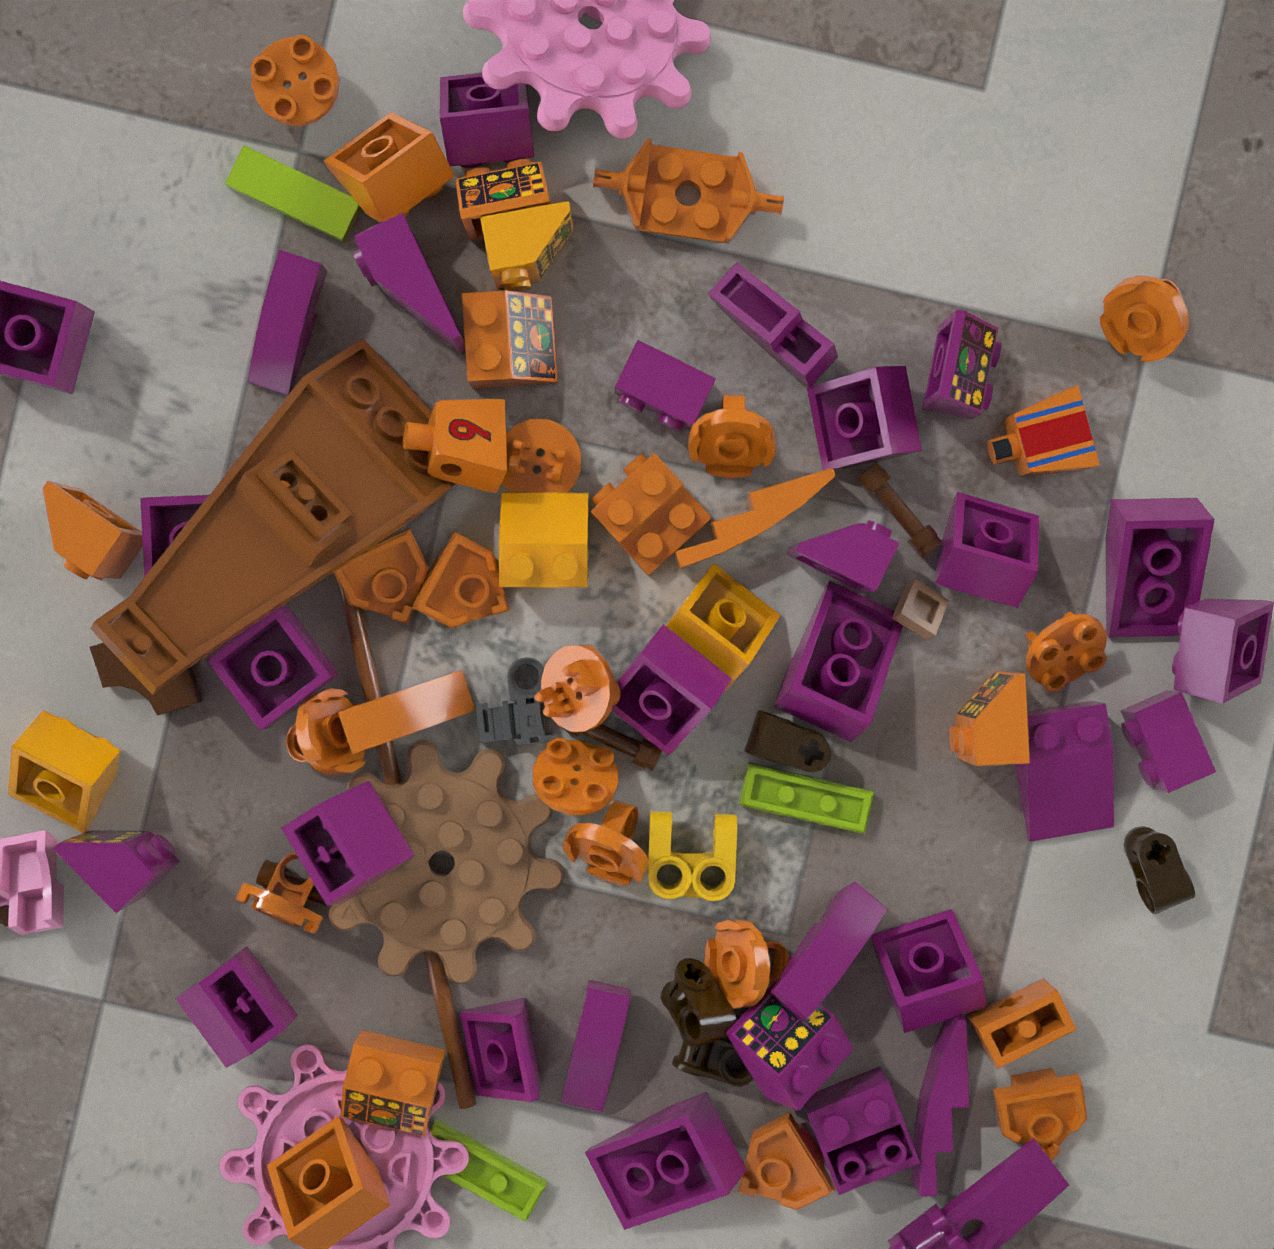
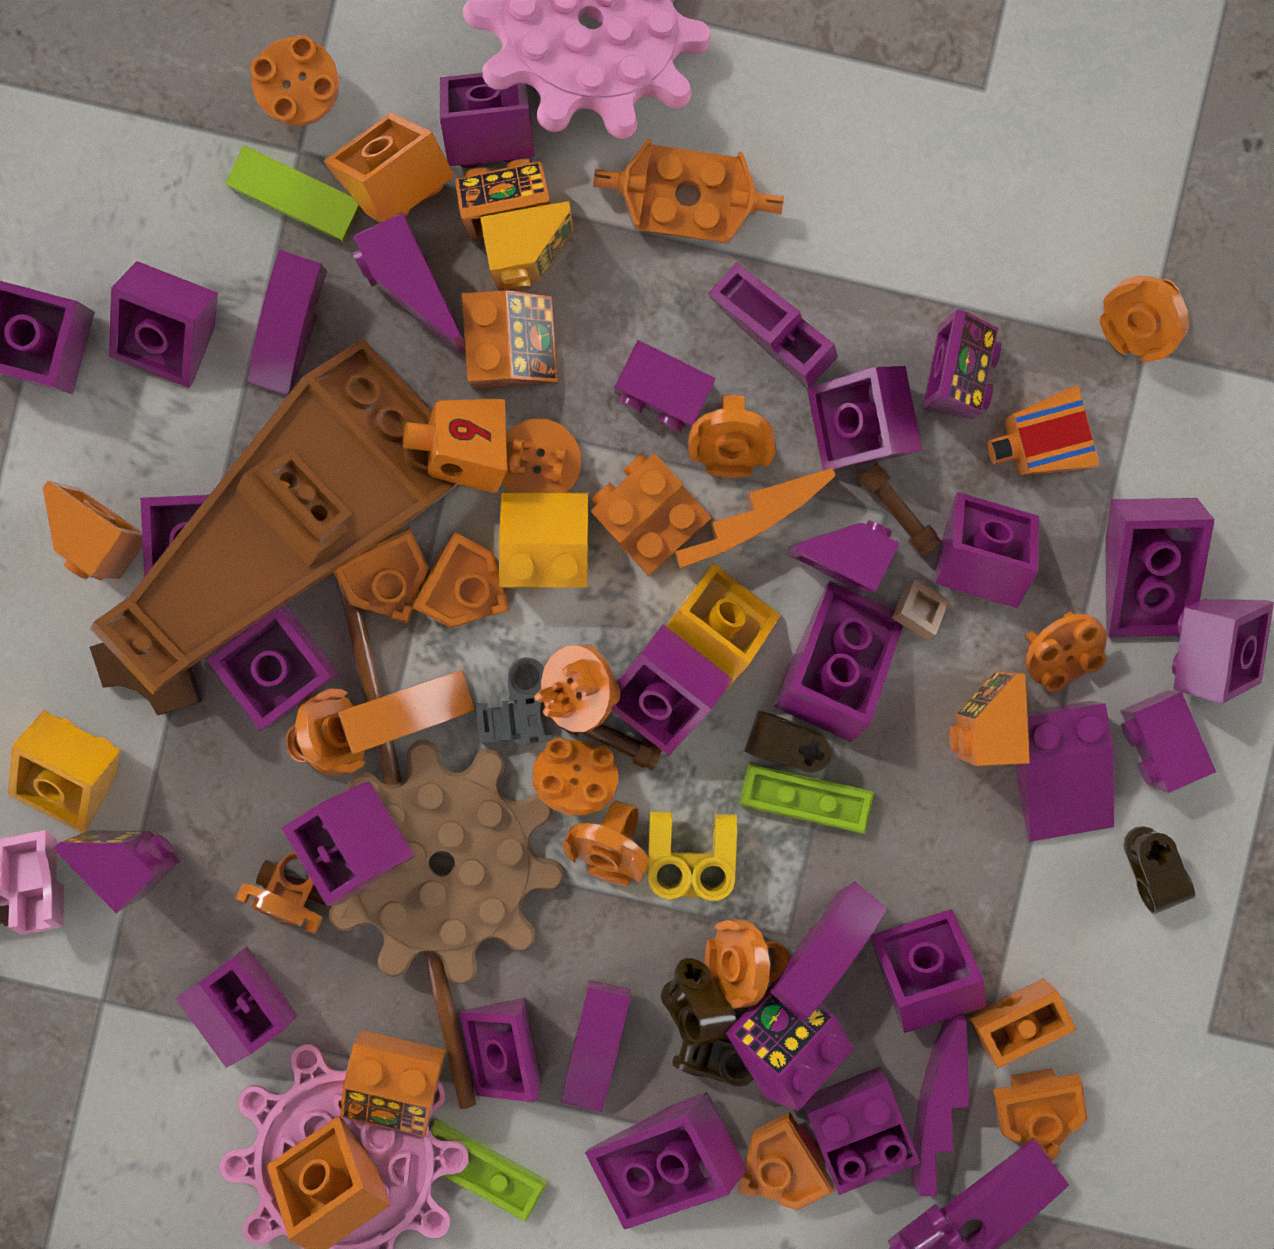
(161, 323): none -> magenta slope

